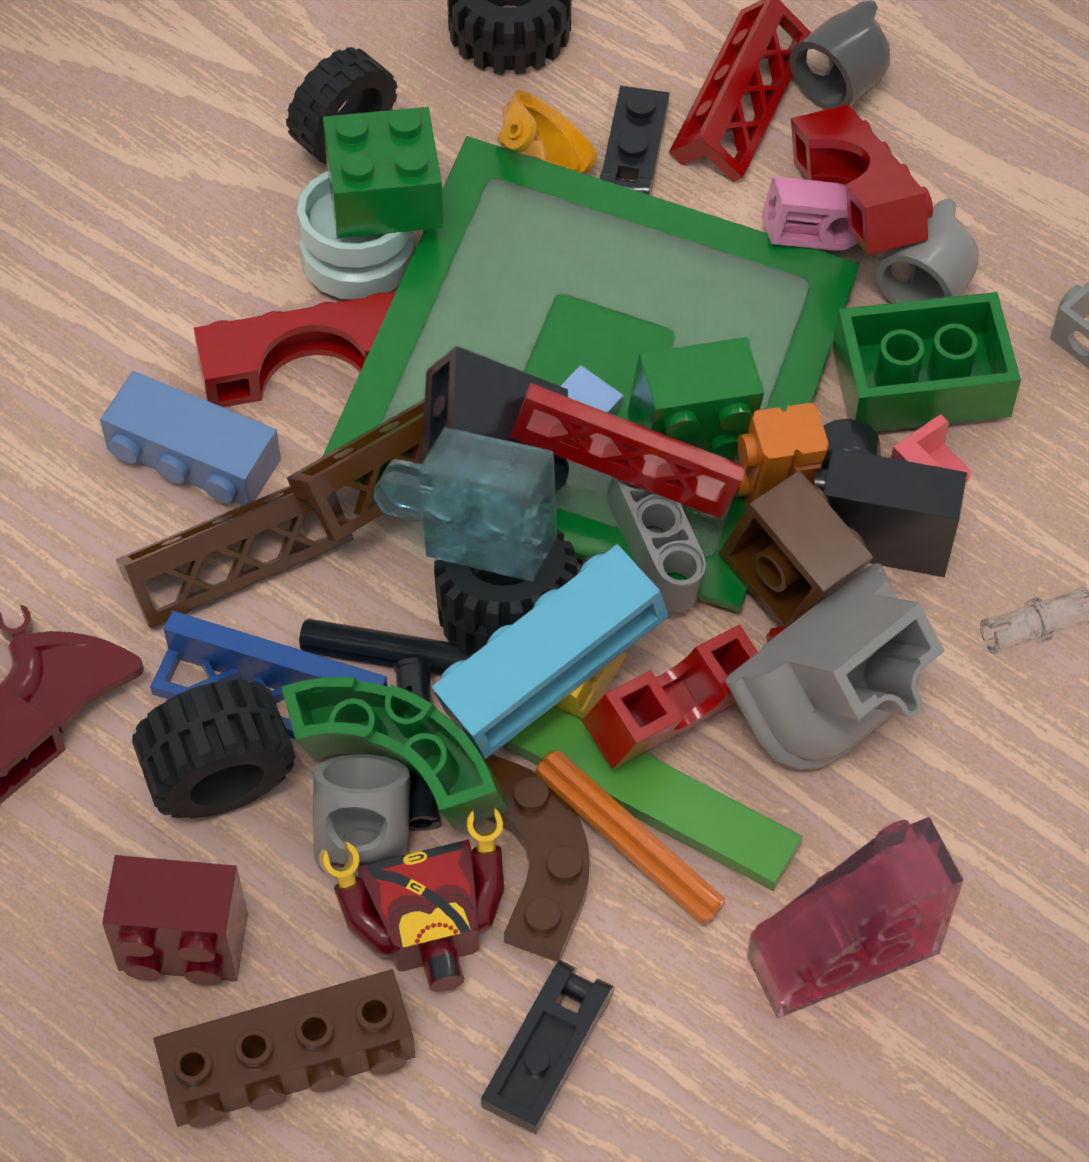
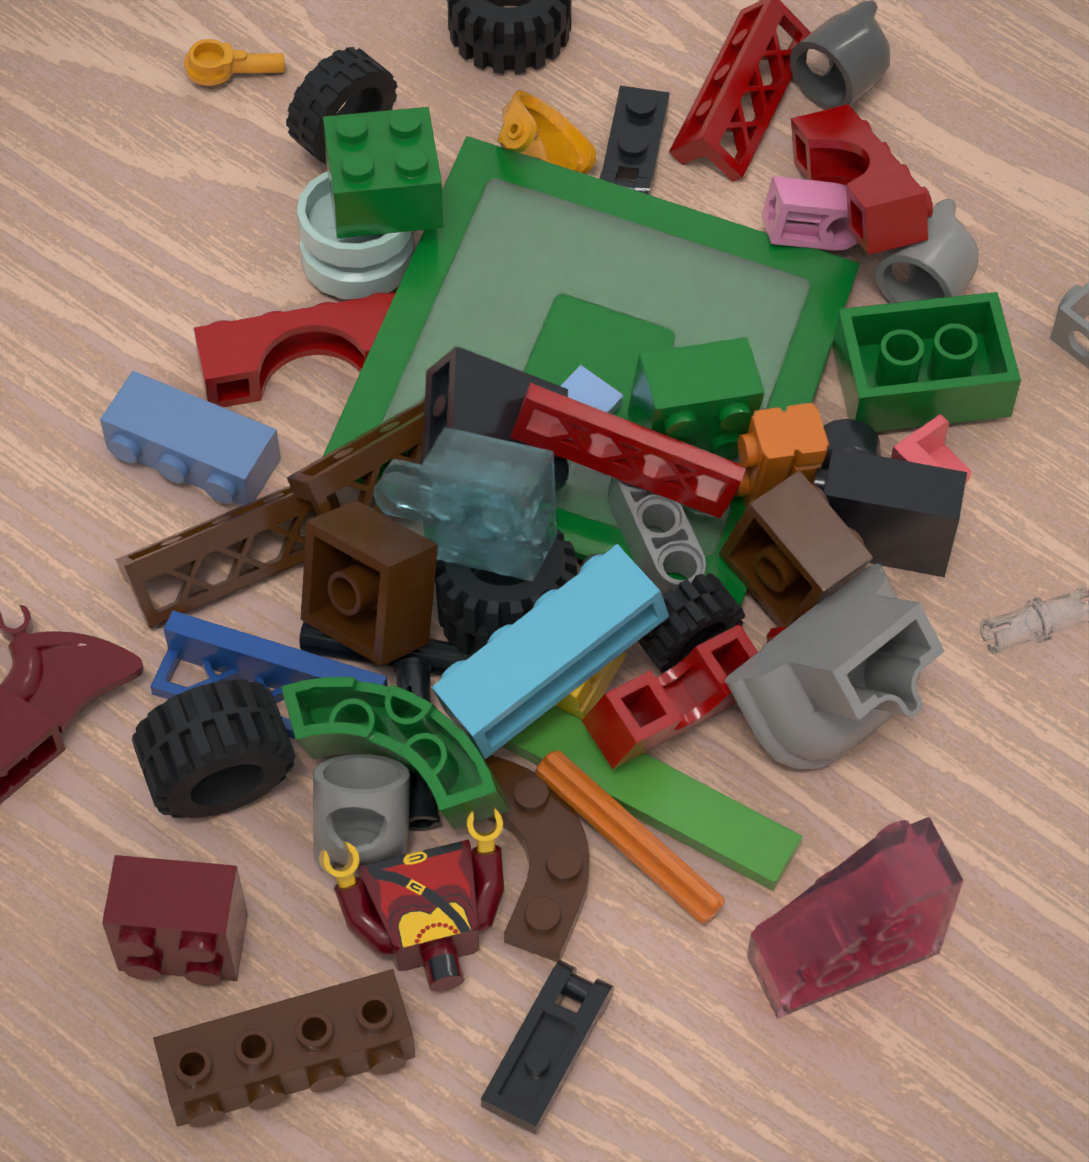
(214, 62): none -> light orange plate
(368, 582): none -> reddish brown brick
(695, 616): none -> black tyre

